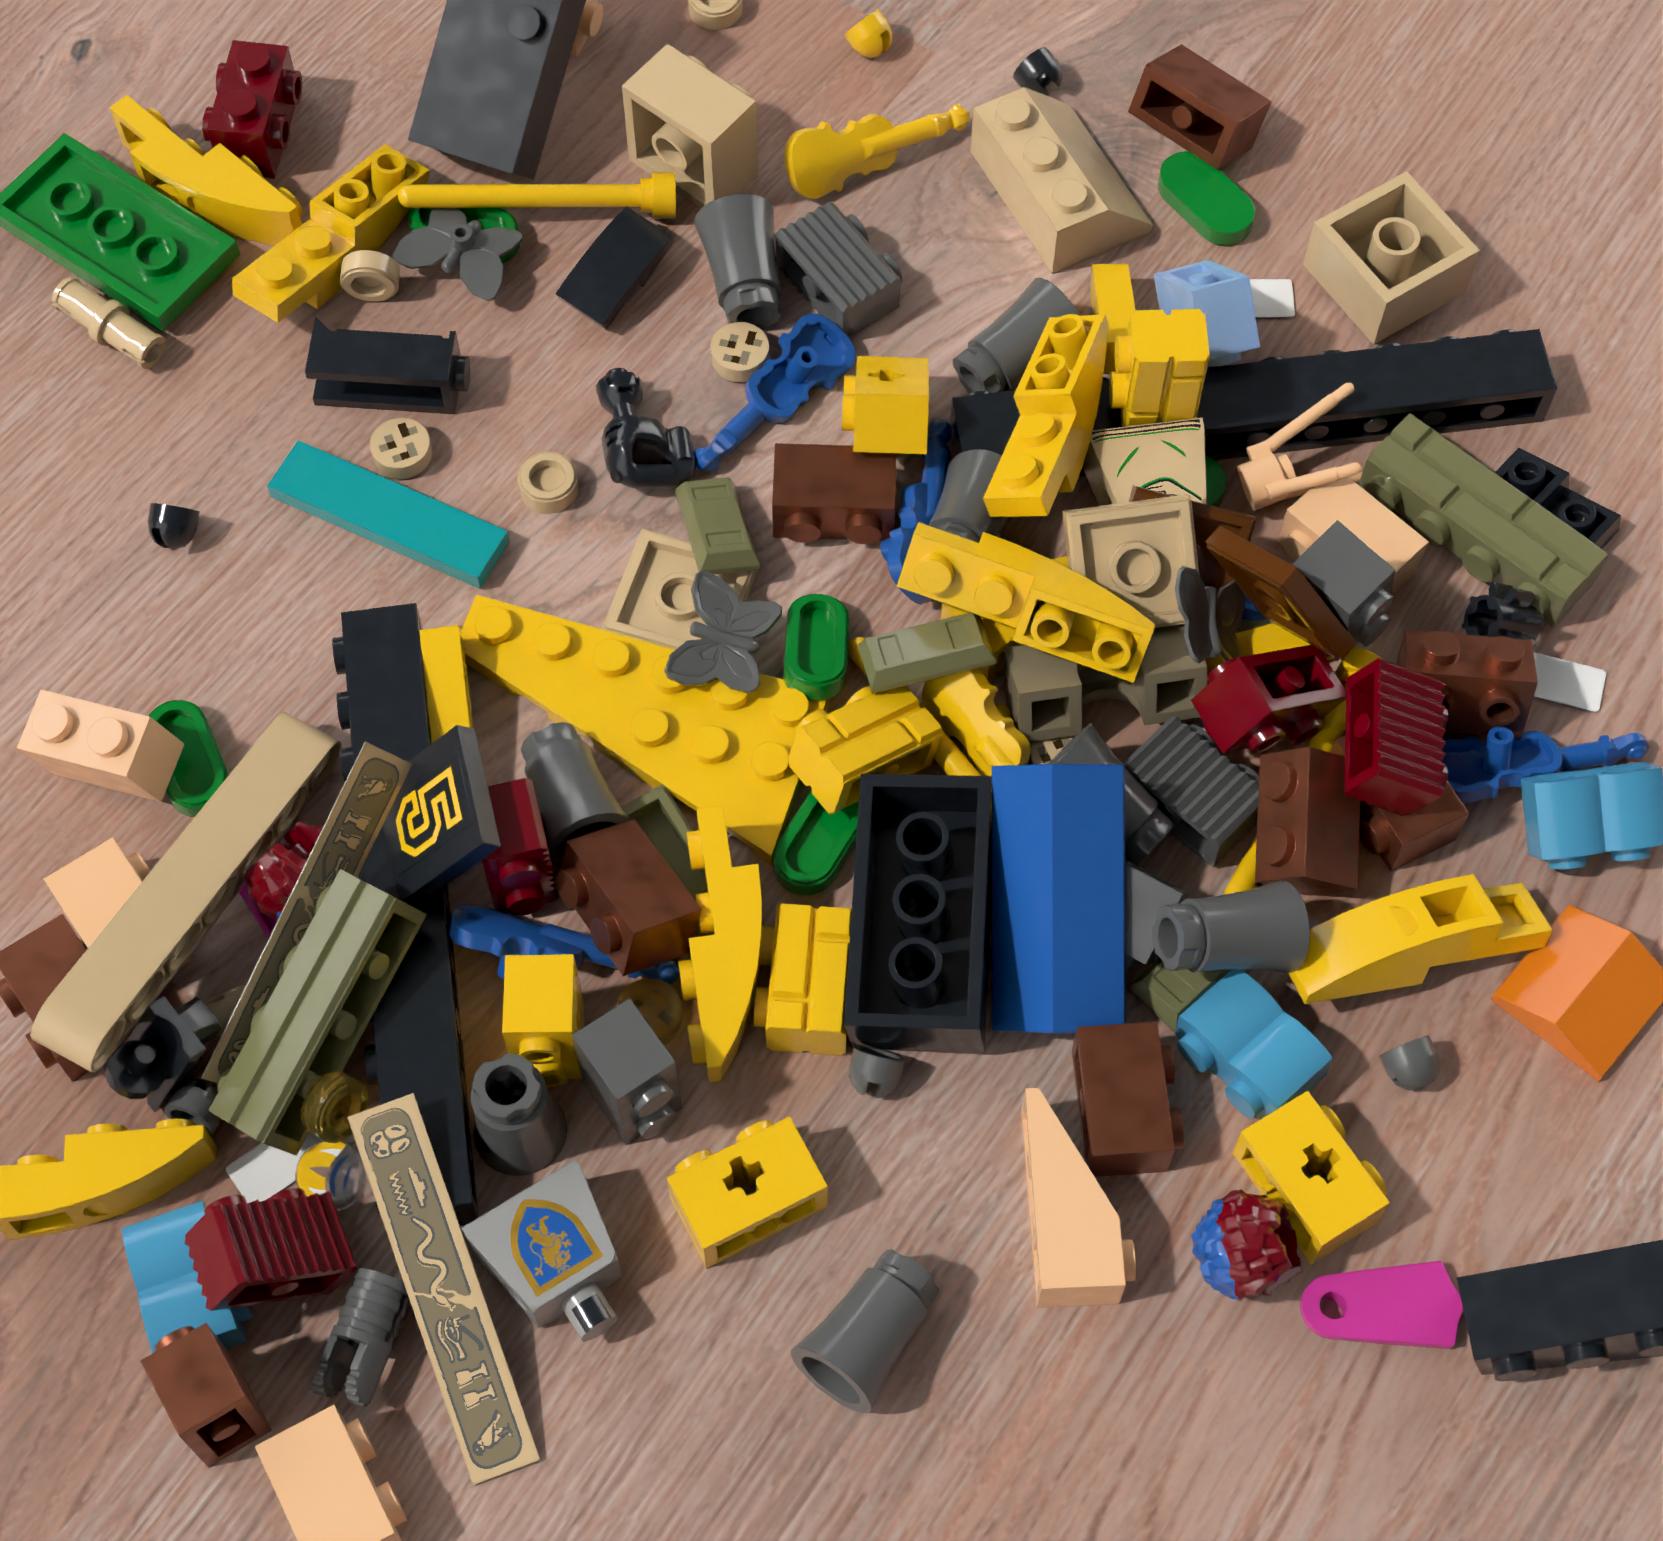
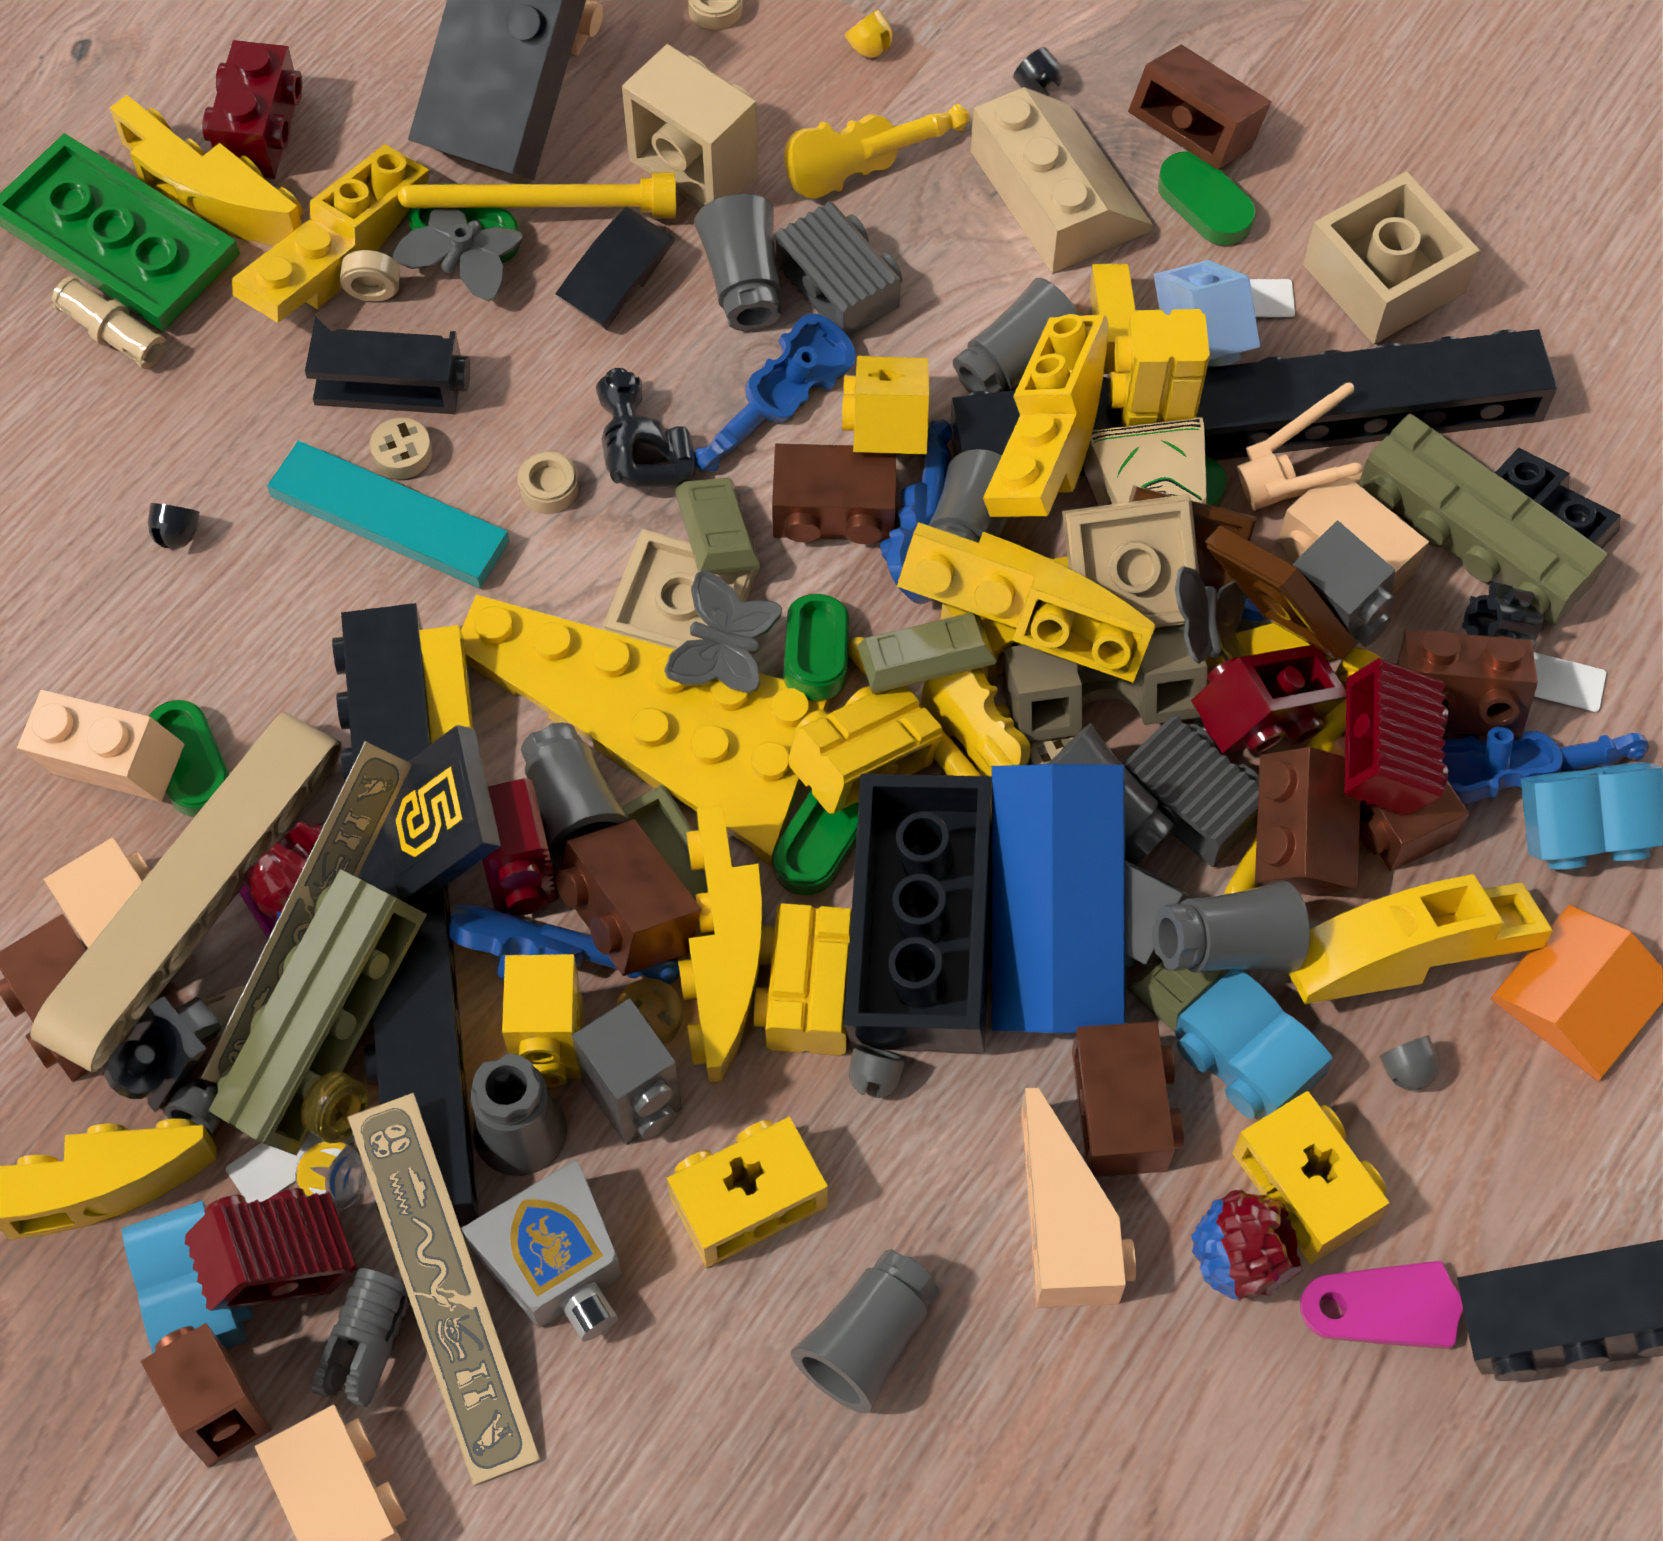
(739, 351): tan tile -> none

